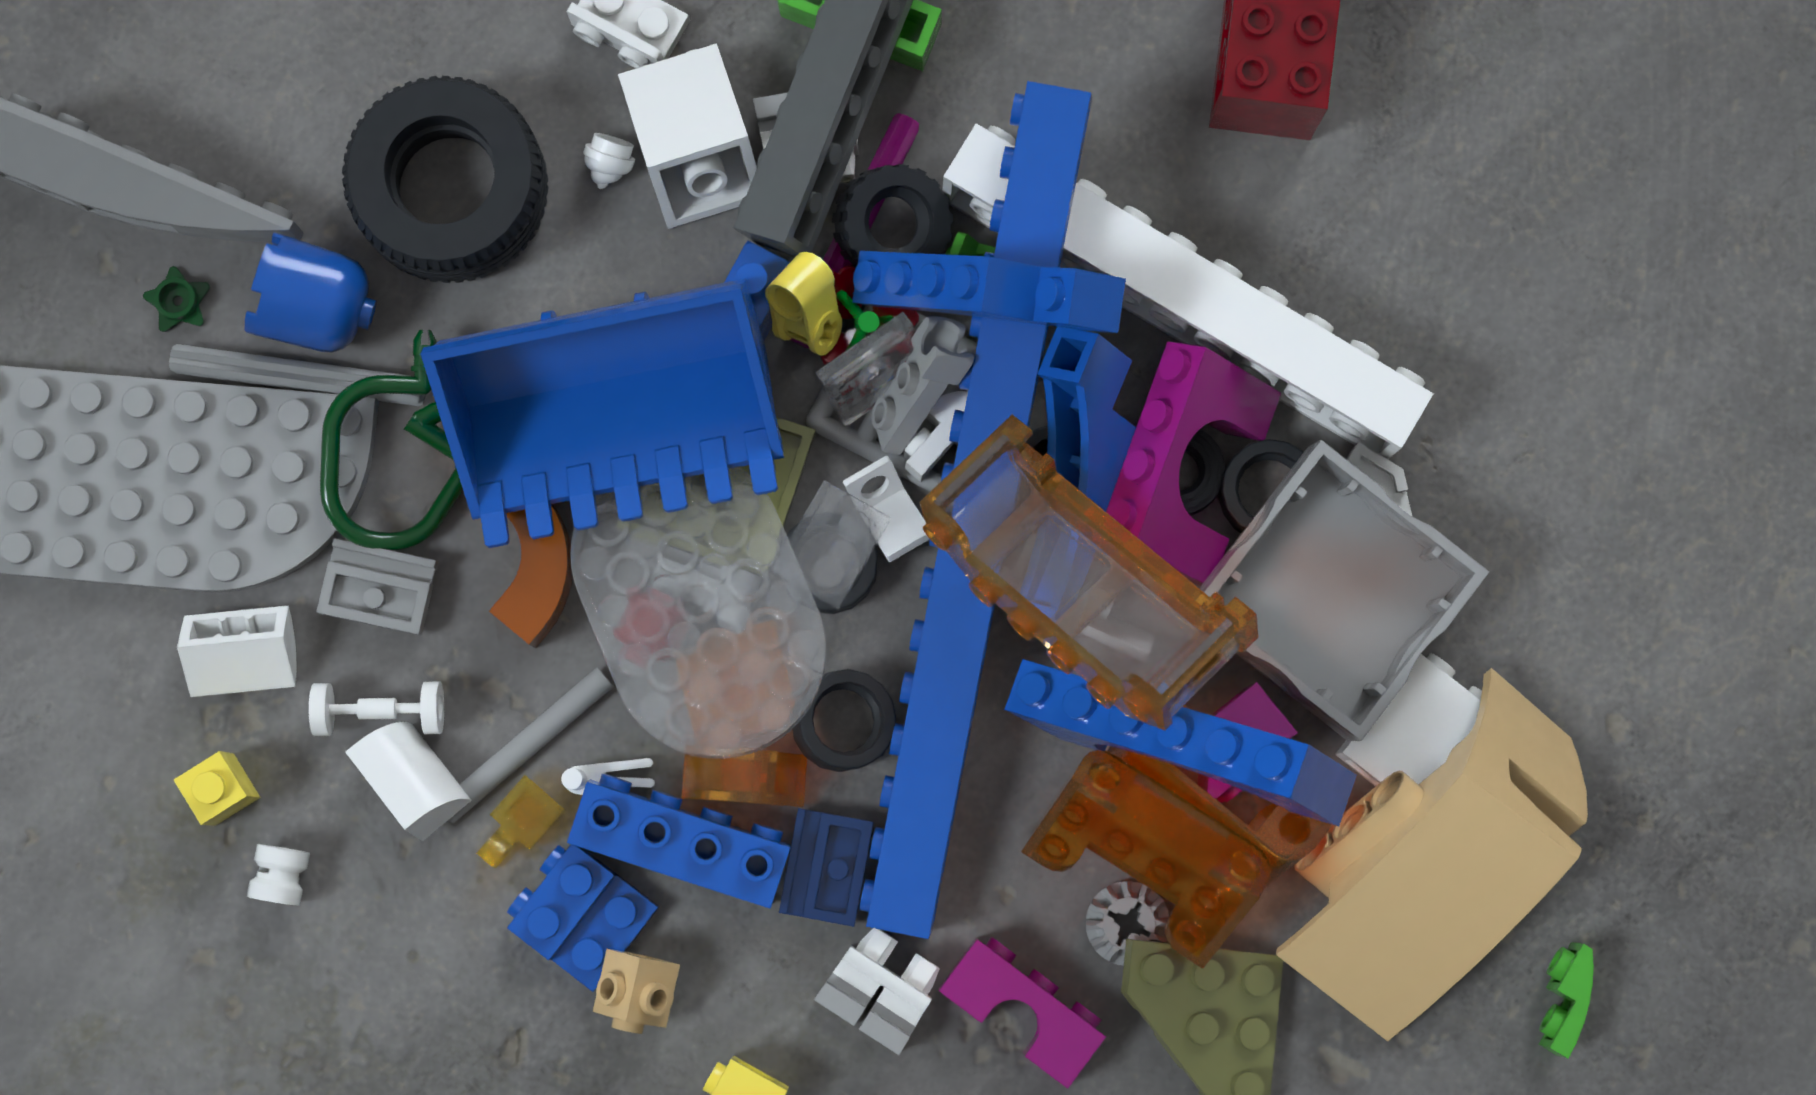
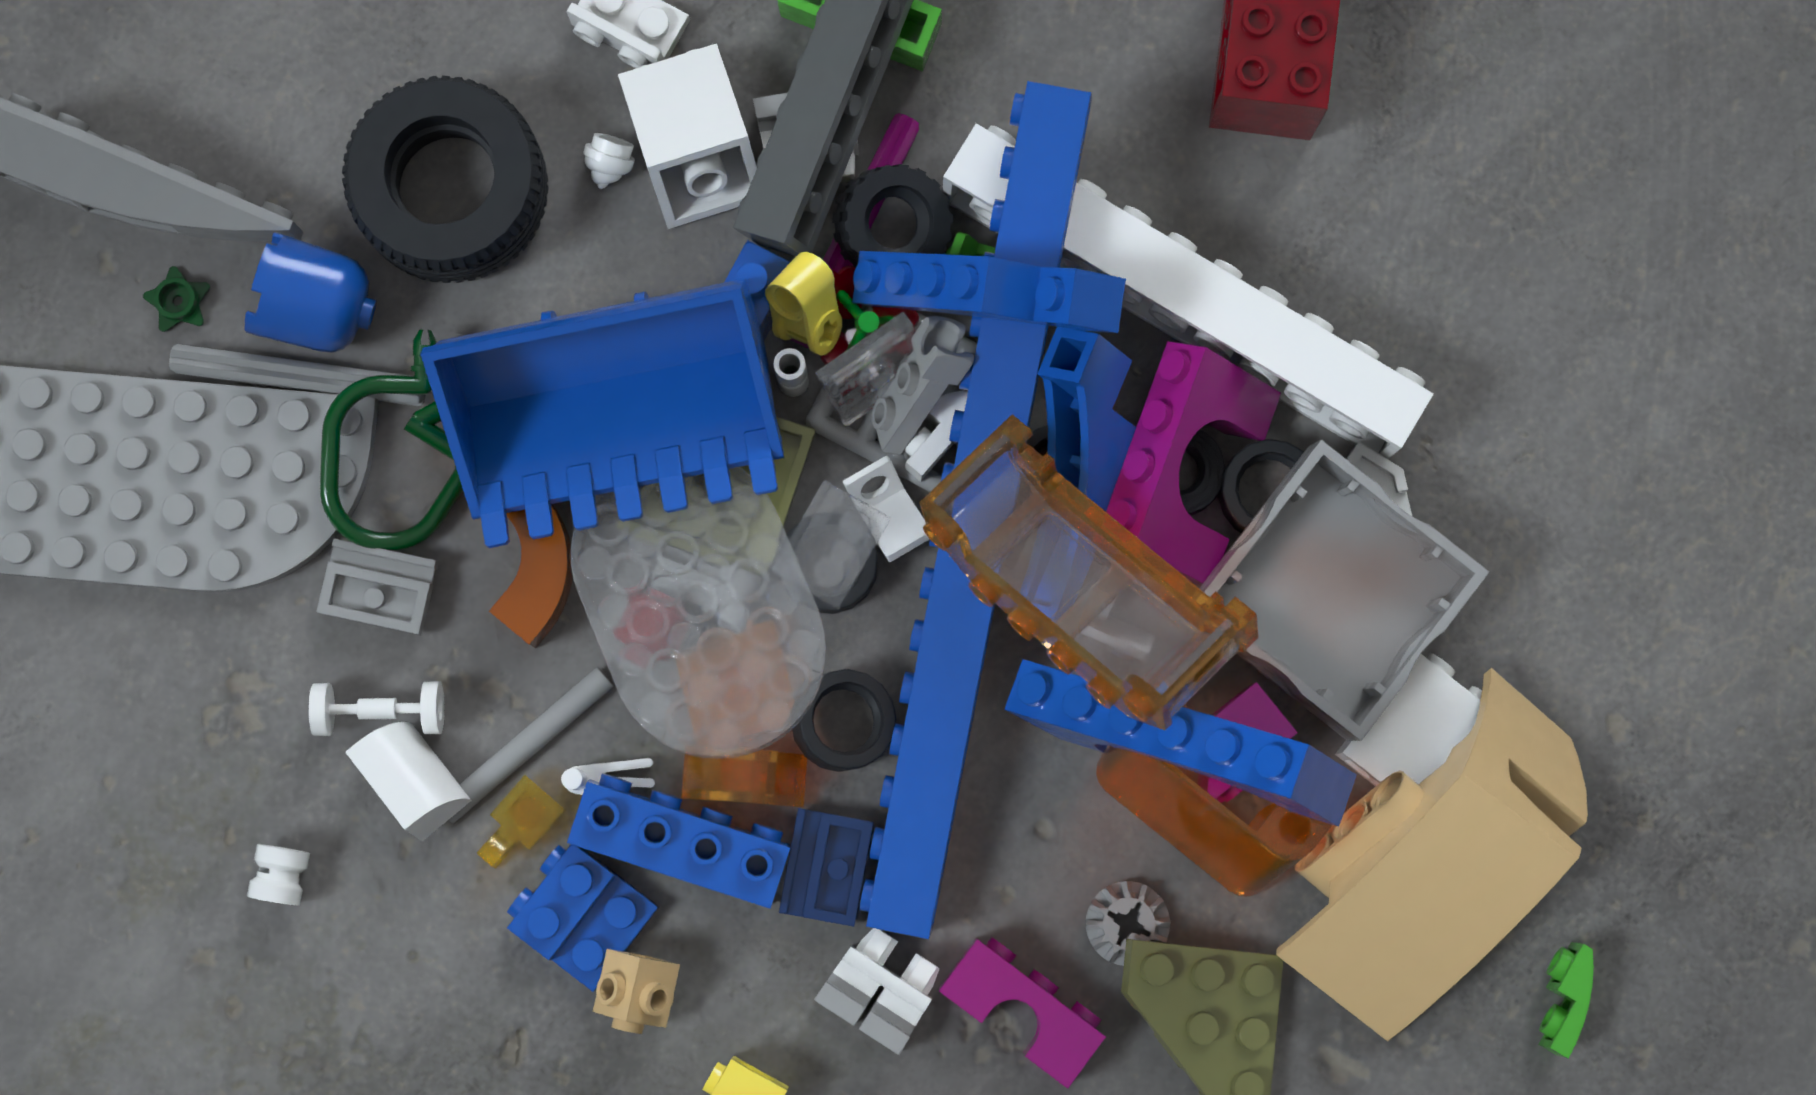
(216, 788): light yellow brick -> none
(238, 651): white brick -> none
(788, 361): none -> white piece
(1160, 842): clear orange windscreen -> none

